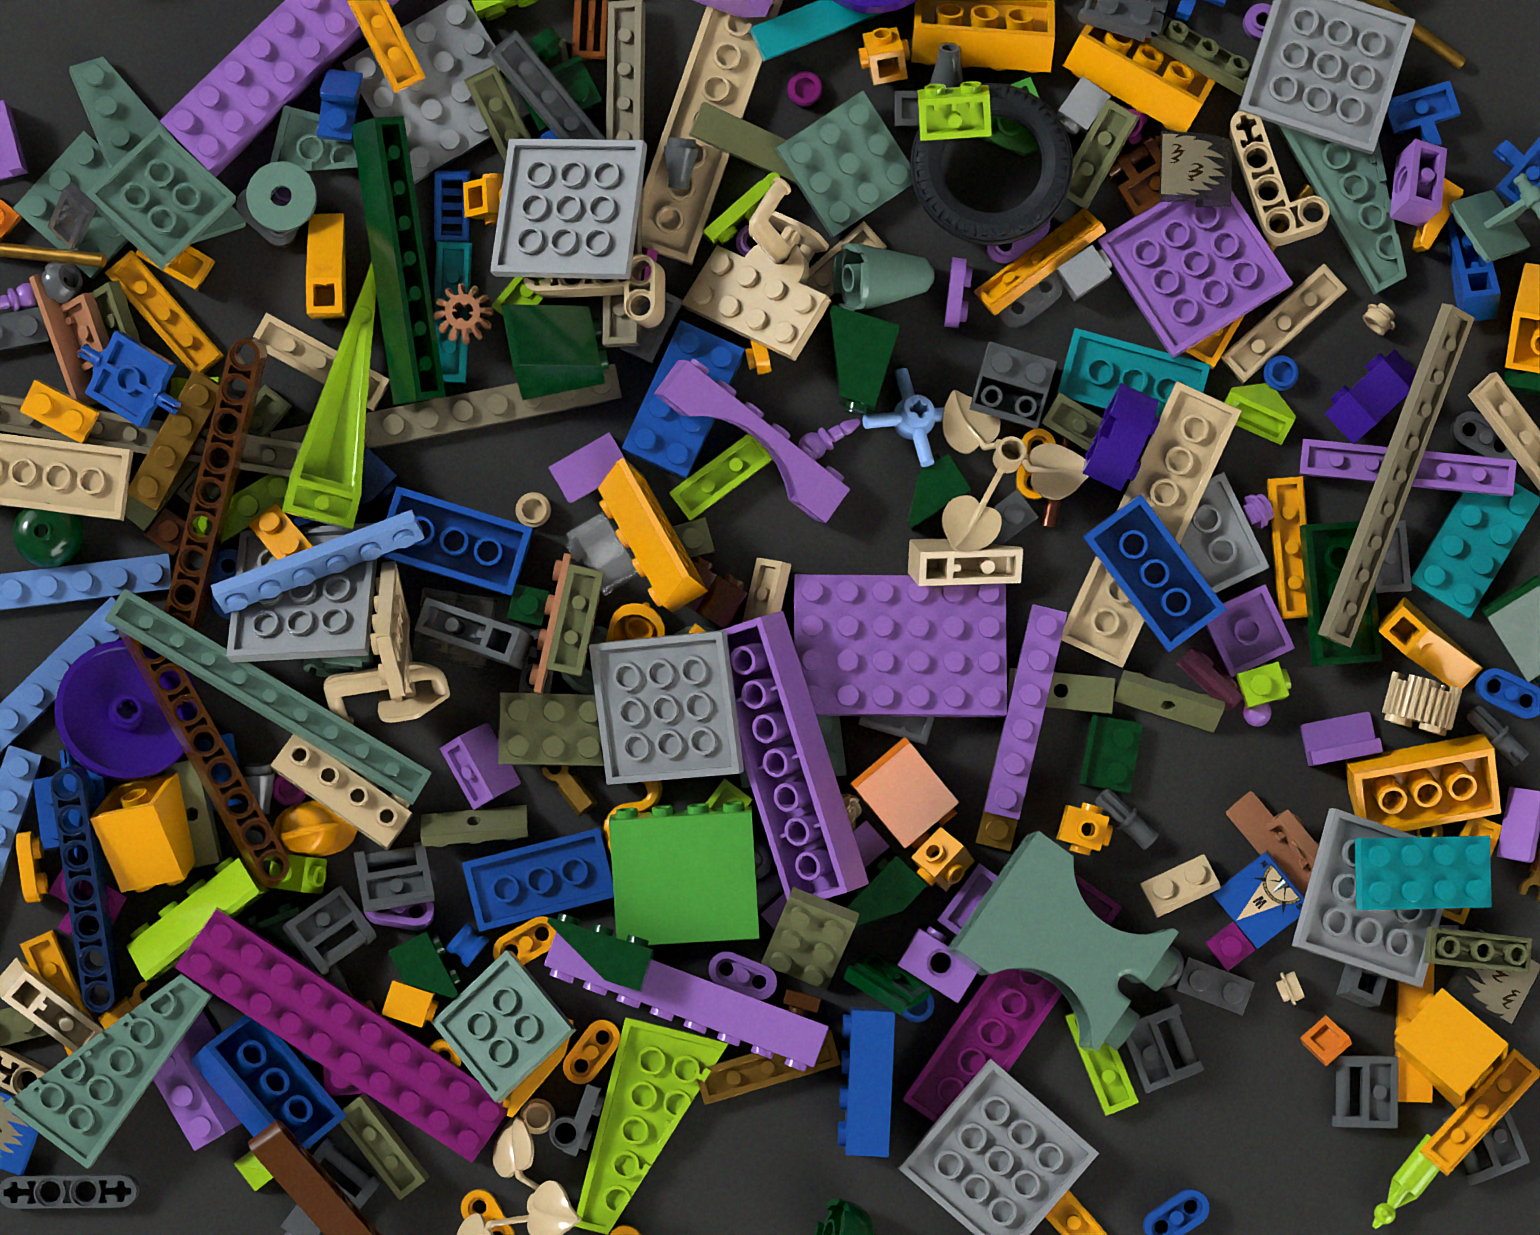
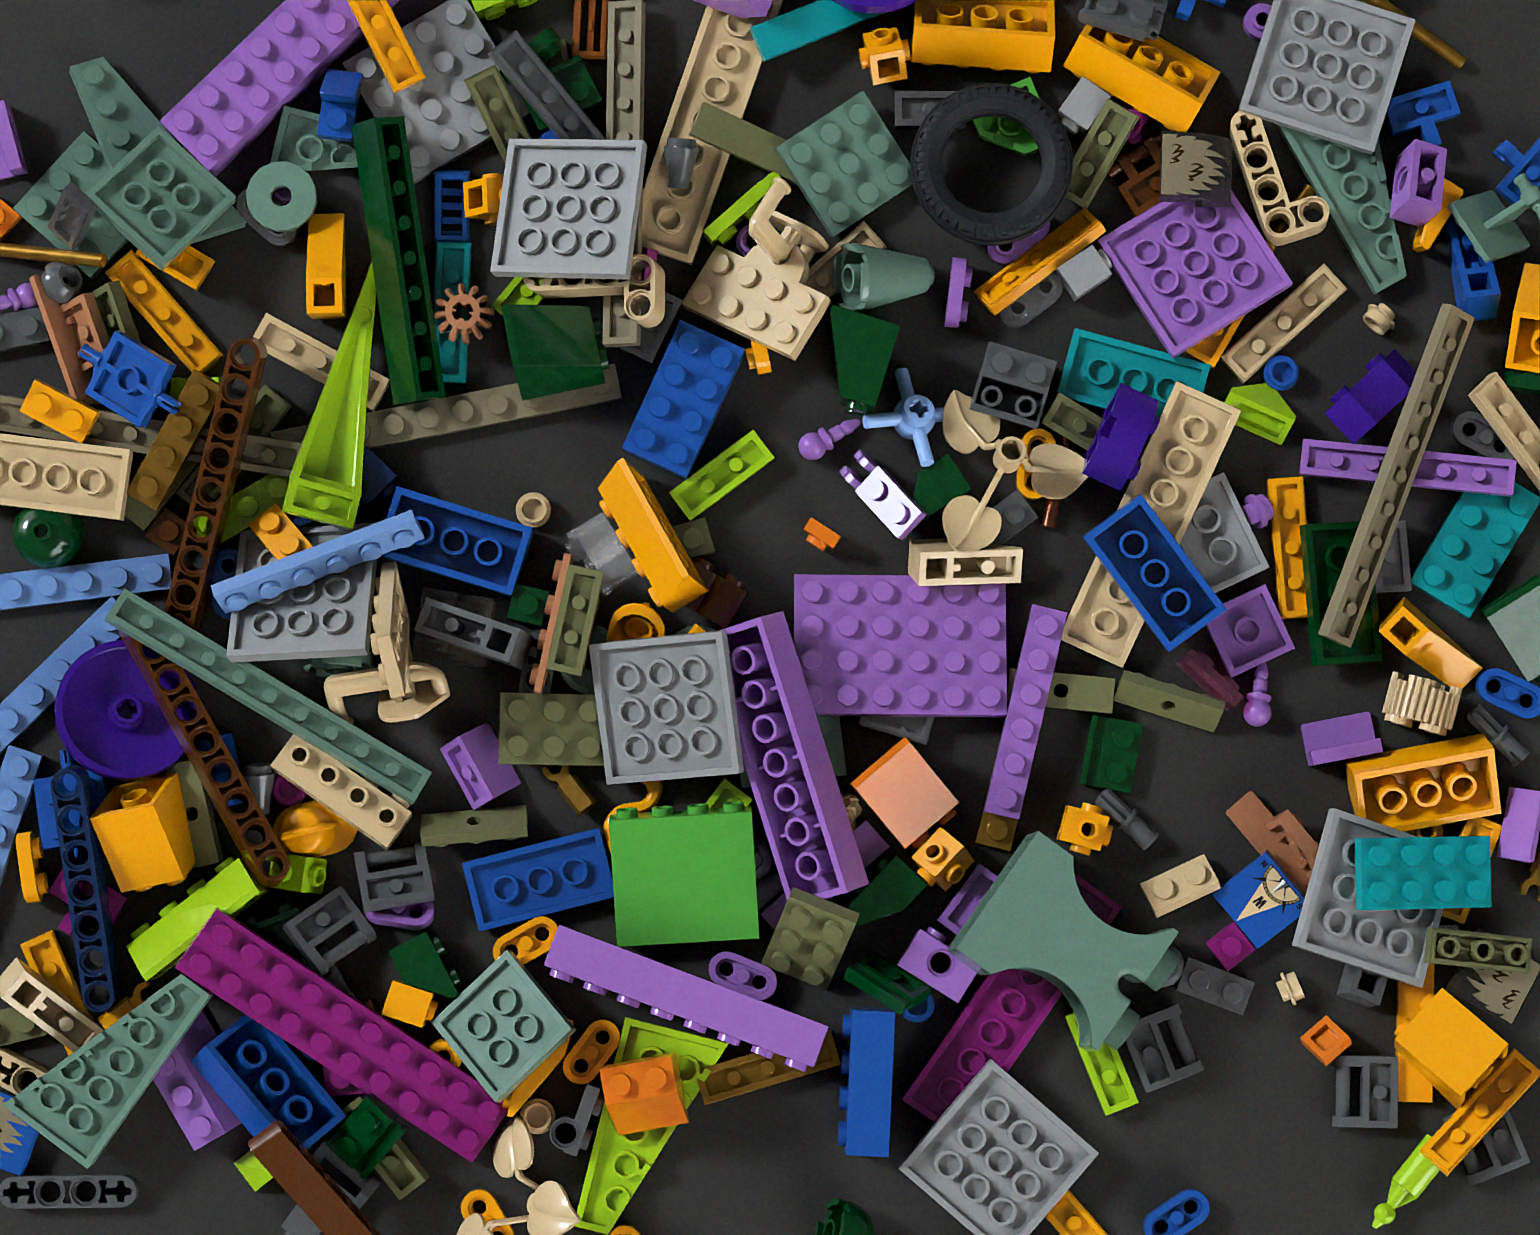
(367, 1135): none -> dark green plate
(467, 944): blue wheel -> none
(586, 468): medium lavender panel -> none
(612, 958): dark green slope -> none
(644, 1093): none -> orange slope
(766, 588): tan plate -> none
(800, 1002): reddish brown plate -> none
(804, 89): magenta tile -> none
(807, 483): medium lavender arch -> none
(820, 535): none -> orange plate
(884, 496): none -> hinge
(948, 66): dark grey cone -> none
(954, 111): lime bracket -> none
(1203, 55): olive tile -> none
(1264, 684): lime bracket -> none

